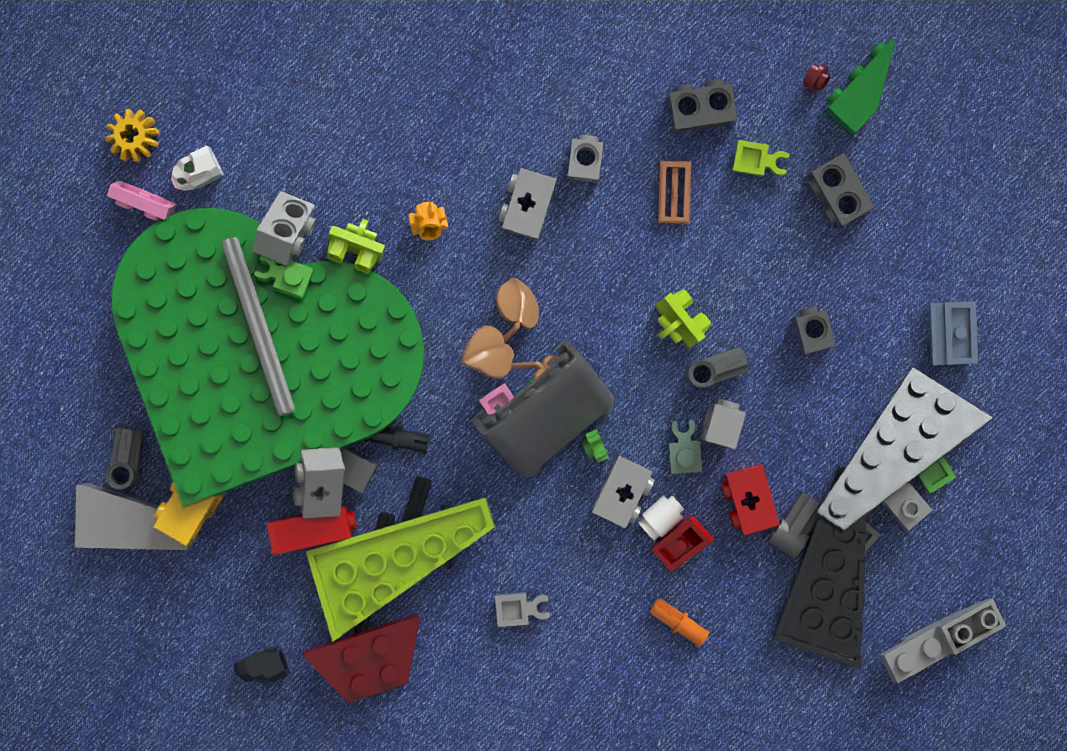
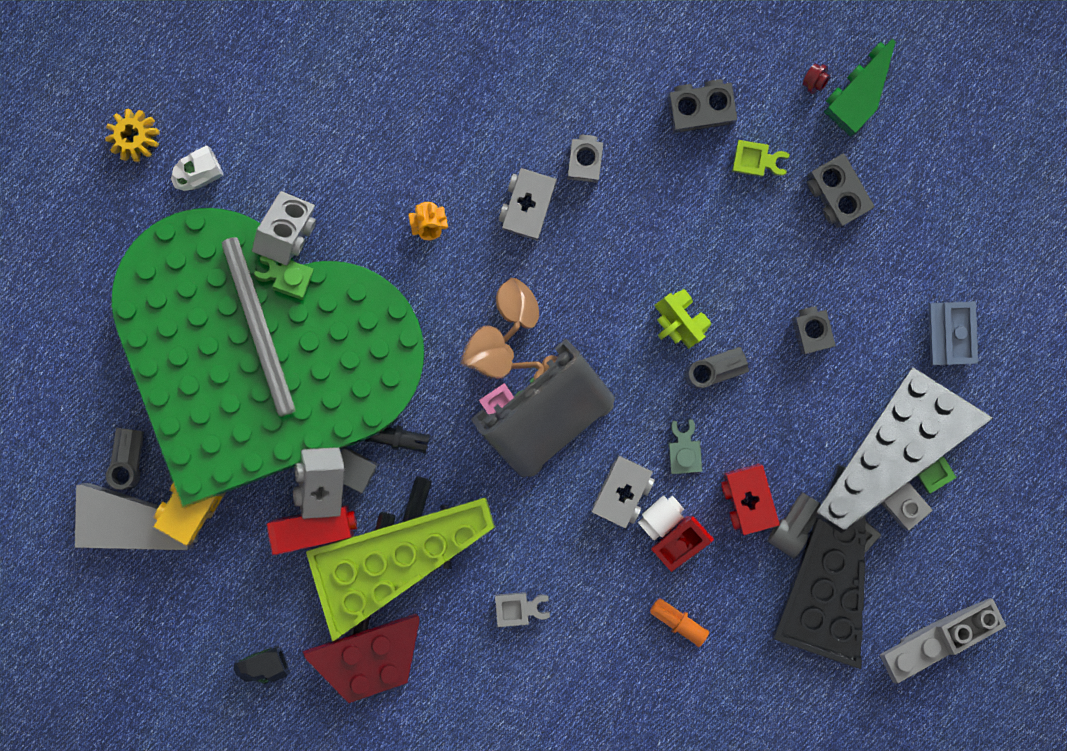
(131, 196): bright pink plate -> none
(356, 241): lime hips -> none
(594, 446): bright green plate -> none
(673, 219): nougat tile -> none
(723, 423): light grey brick -> none

